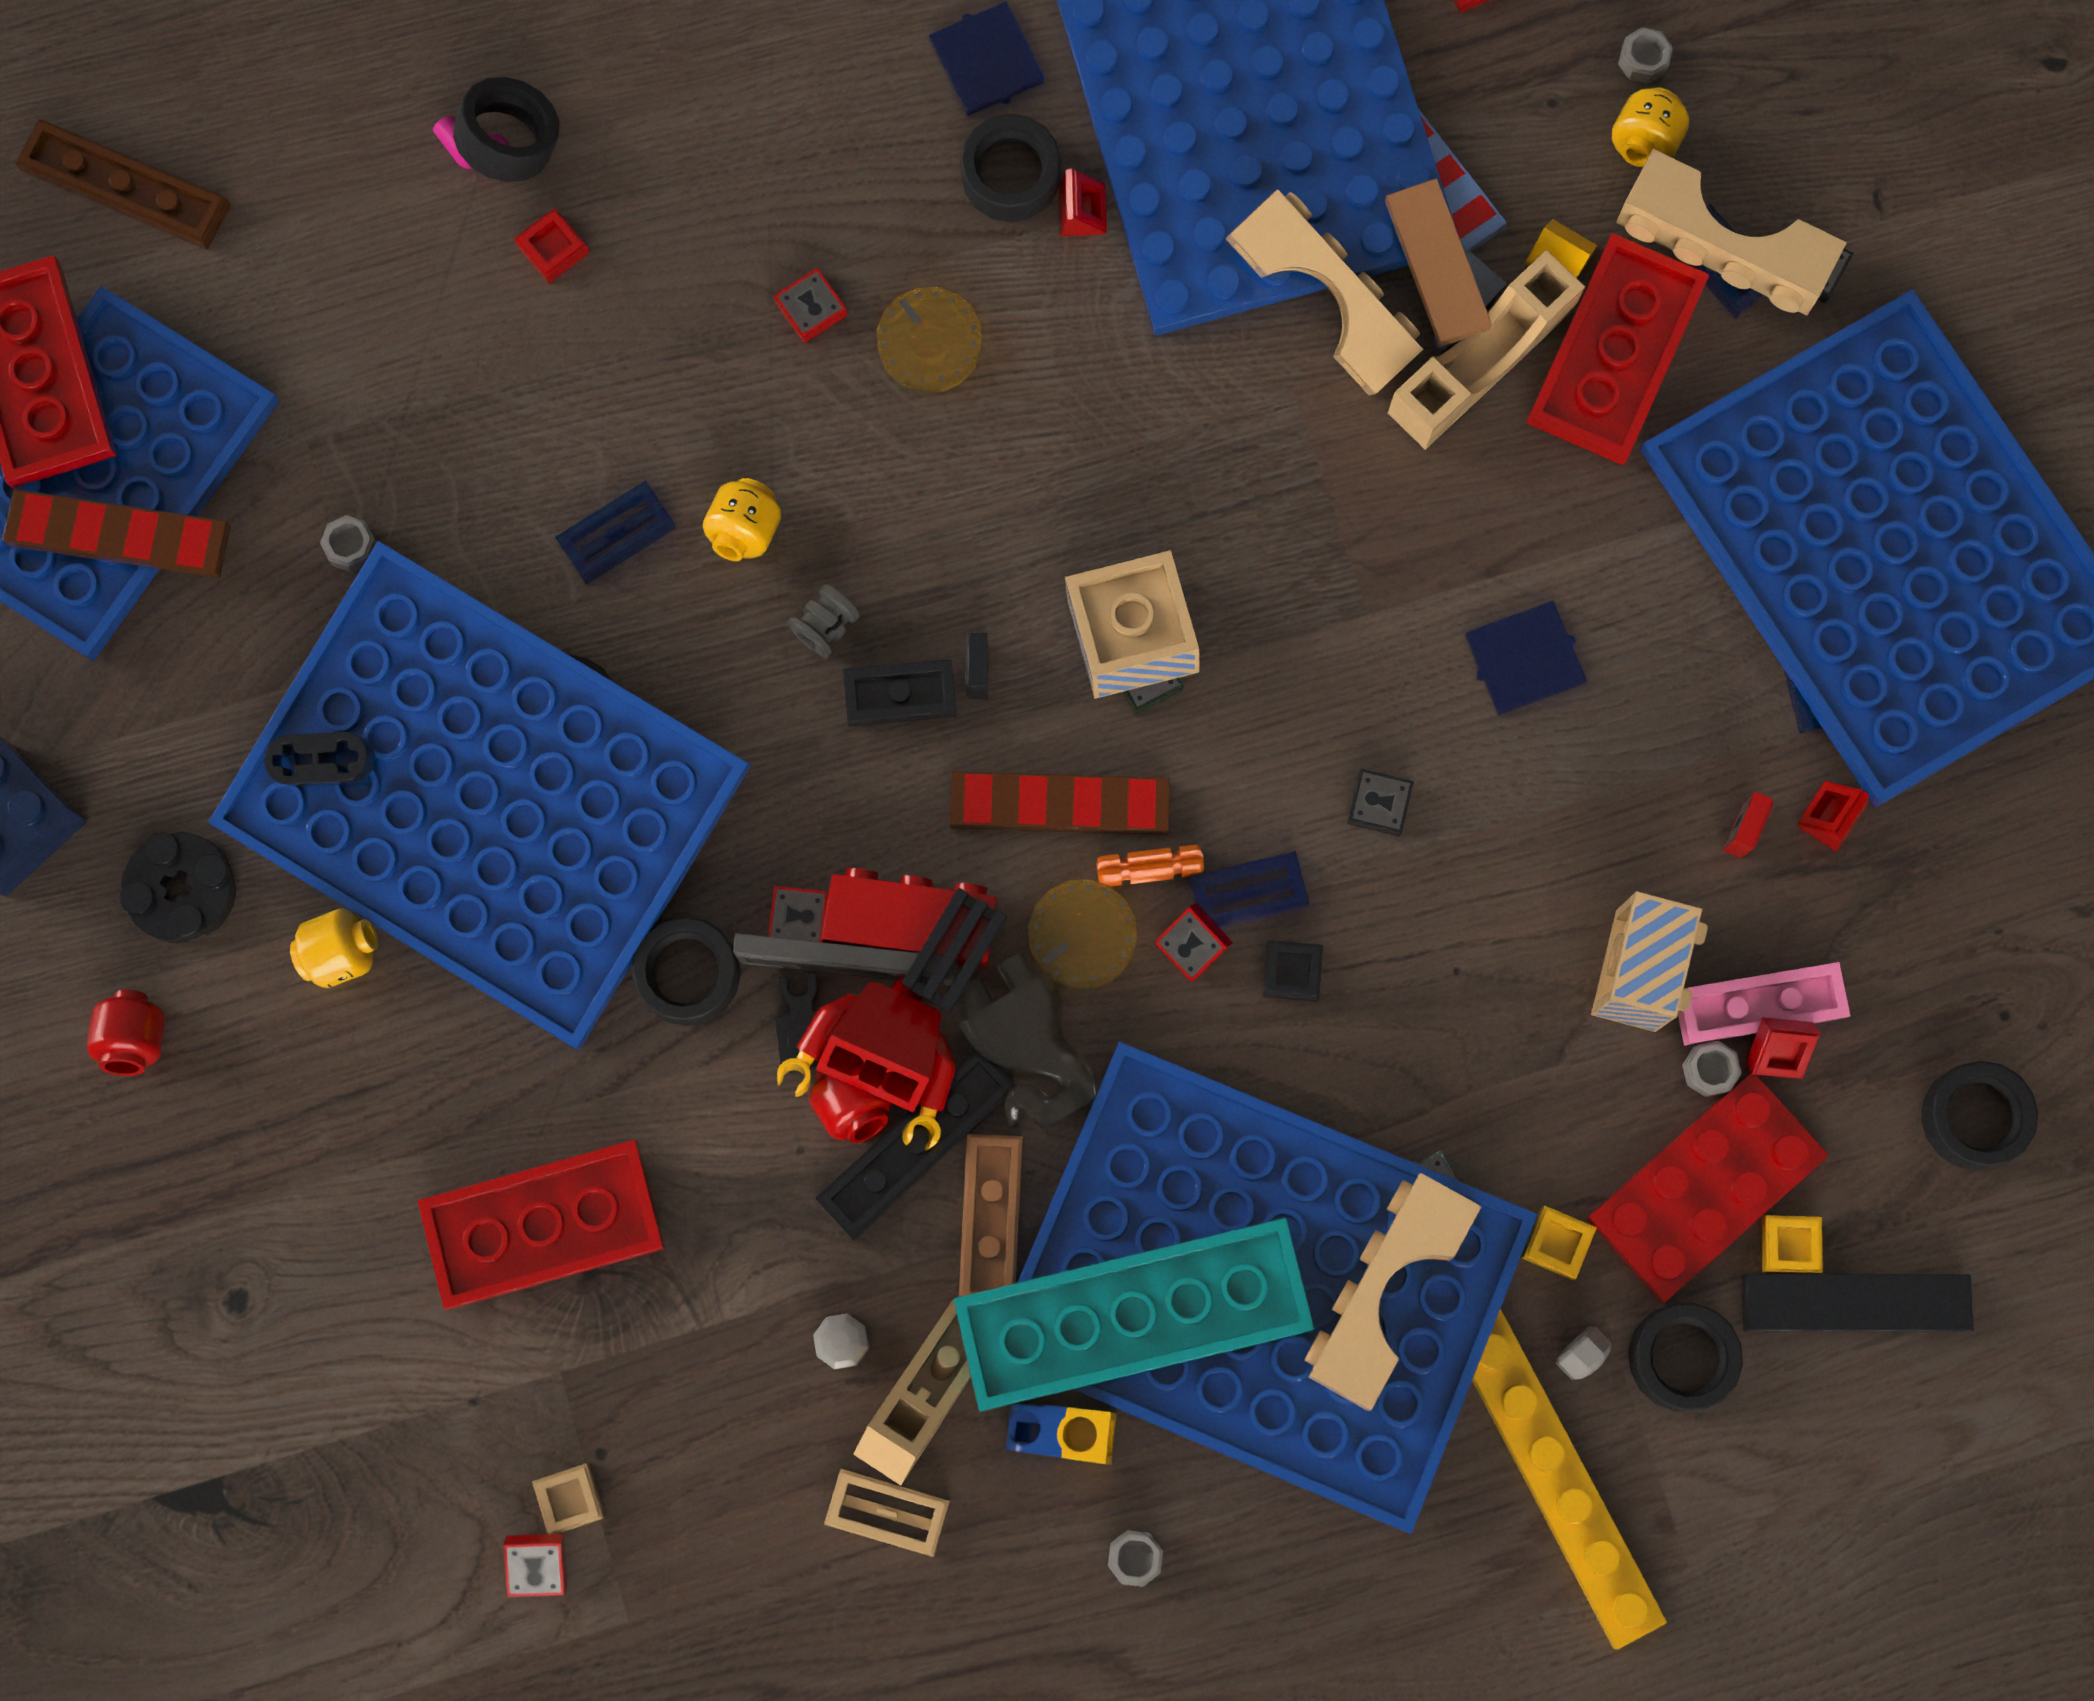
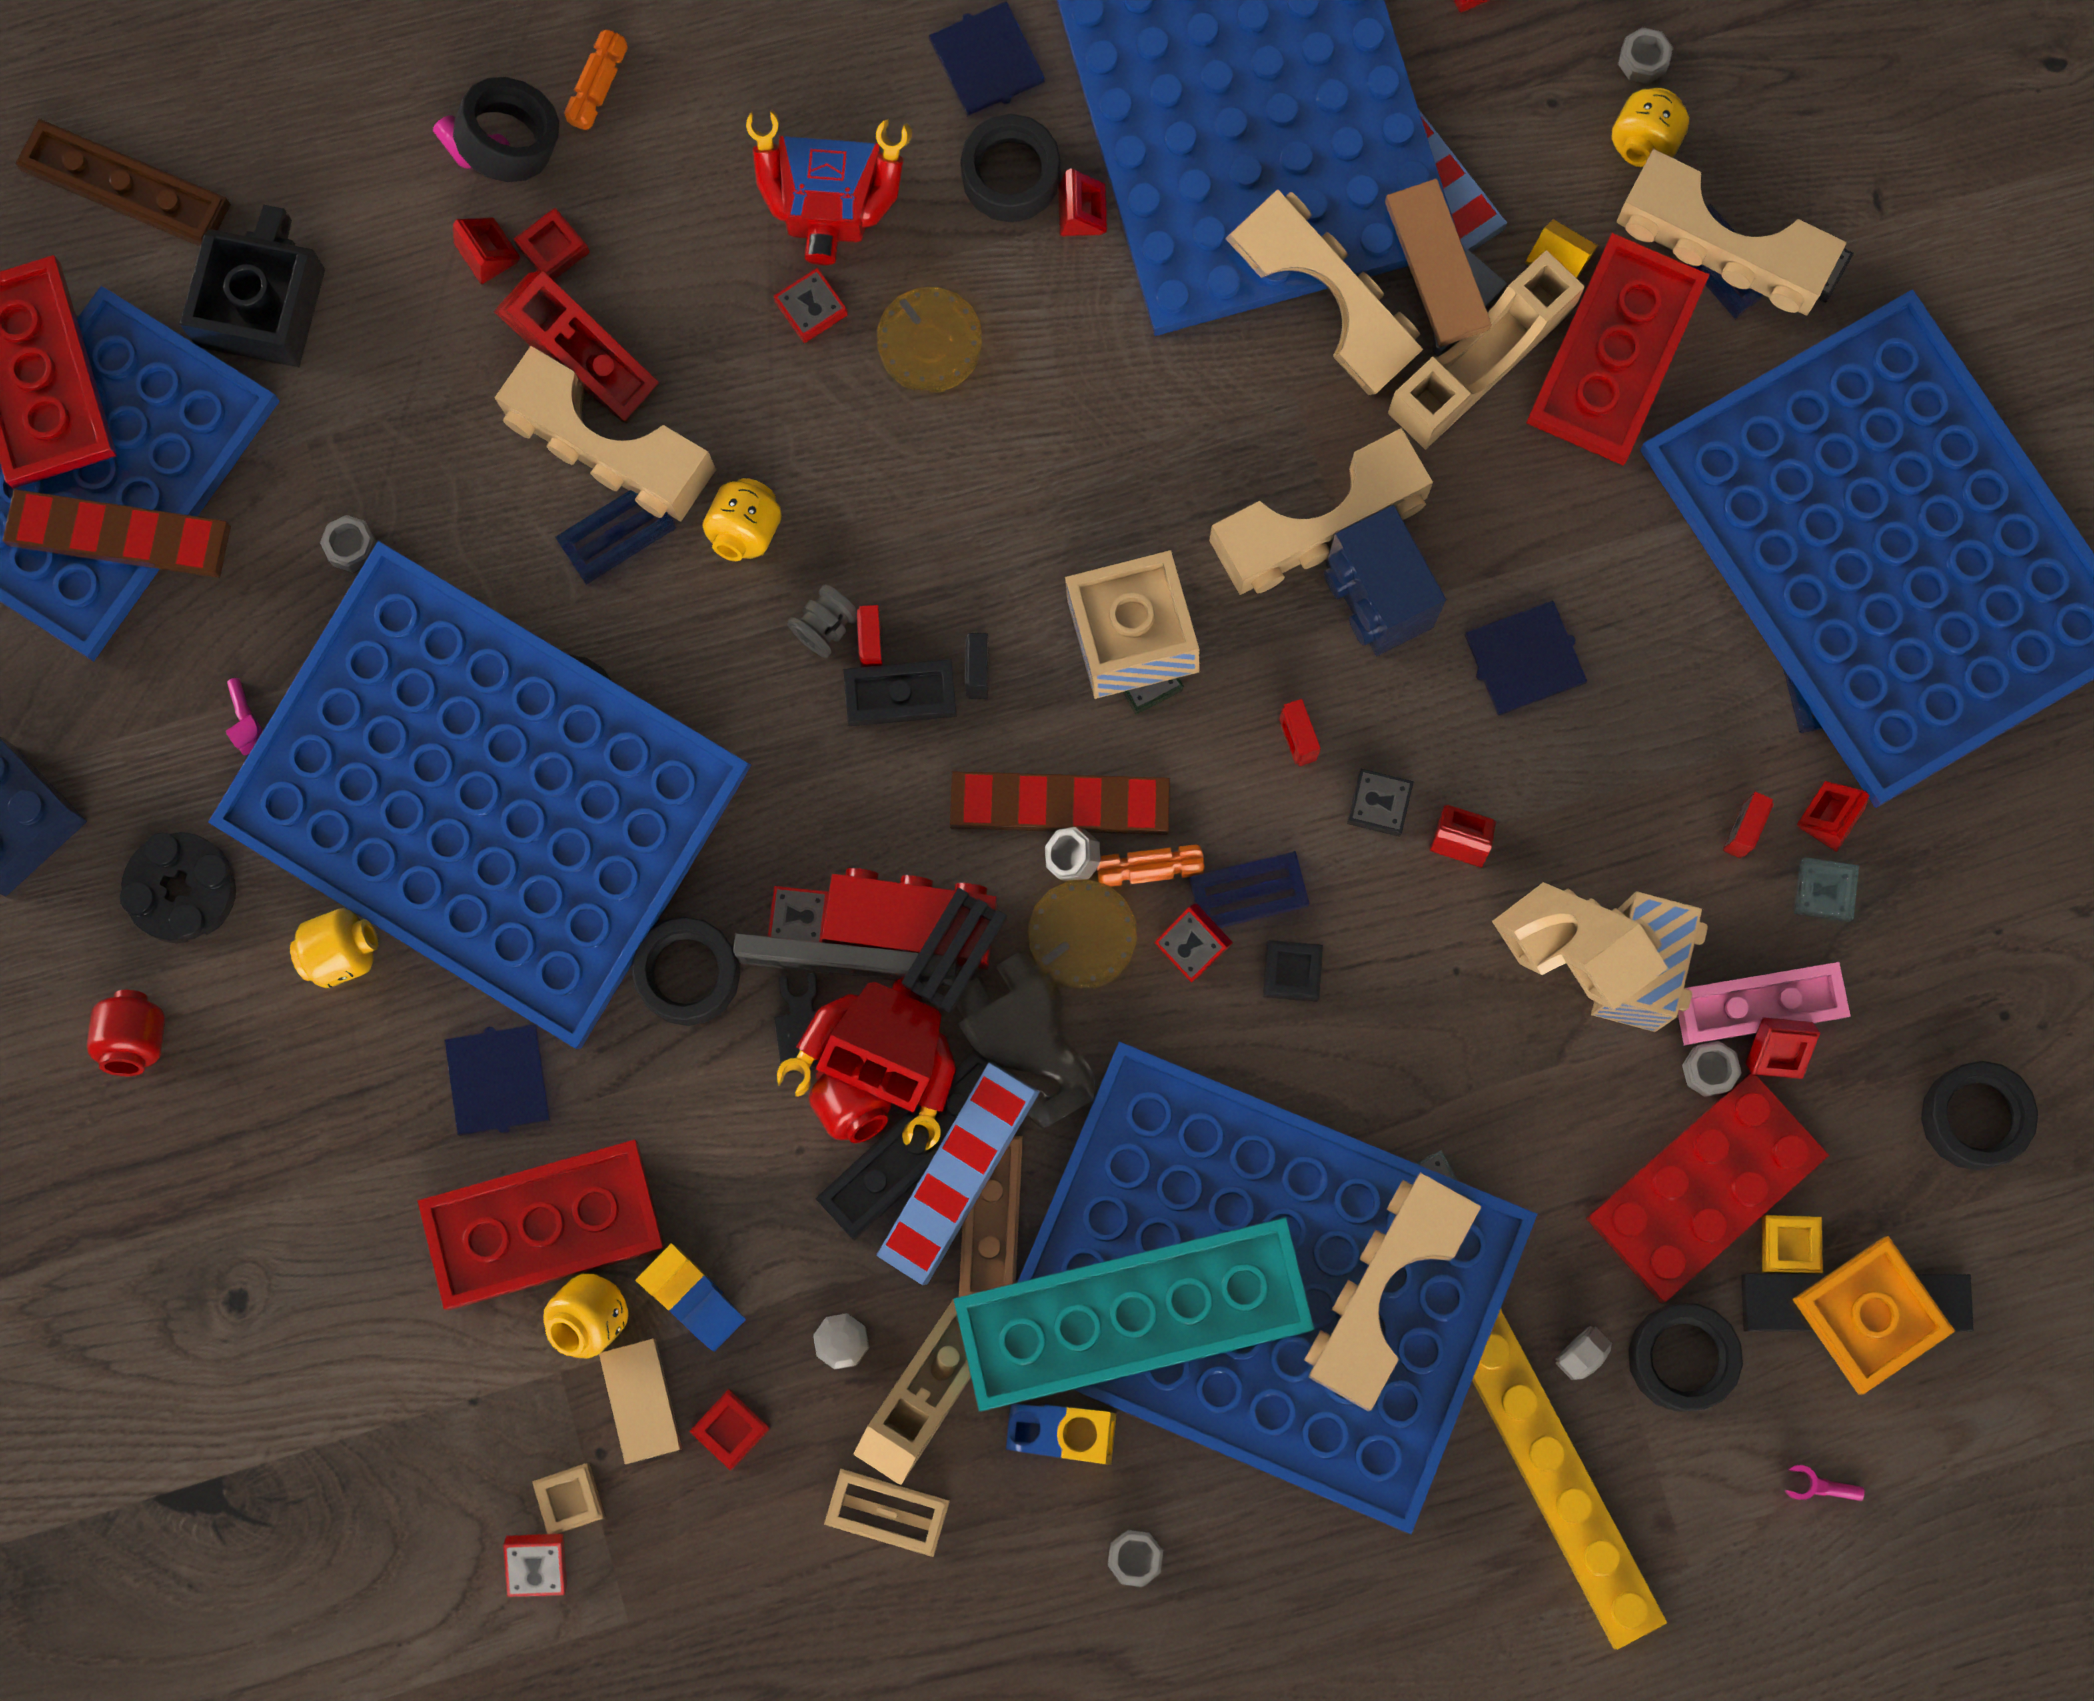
(247, 730): none -> dark pink hand
(254, 292): none -> black hinge
(319, 746): black beam -> none
(484, 247): none -> red slope
(497, 1080): none -> clear blue piece
(566, 333): none -> red slope
(585, 1316): none -> yellow head
(595, 79): none -> orange axle
(640, 1401): none -> tan tile
(659, 467): none -> tan arch
(691, 1297): none -> leg
(730, 1429): none -> red tile
(827, 186): none -> torso
(869, 636): none -> red tile
(958, 1173): none -> tile
(1072, 854): none -> light grey tile
(1263, 545): none -> tan arch
(1299, 733): none -> red tile
(1383, 581): none -> dark blue brick
(1463, 835): none -> red slope
(1558, 1242): yellow tile -> none
(1601, 946): none -> tan arch
(1824, 1487): none -> dark pink hand
(1826, 889): none -> clear light blue tile
(1873, 1315): none -> light orange tile

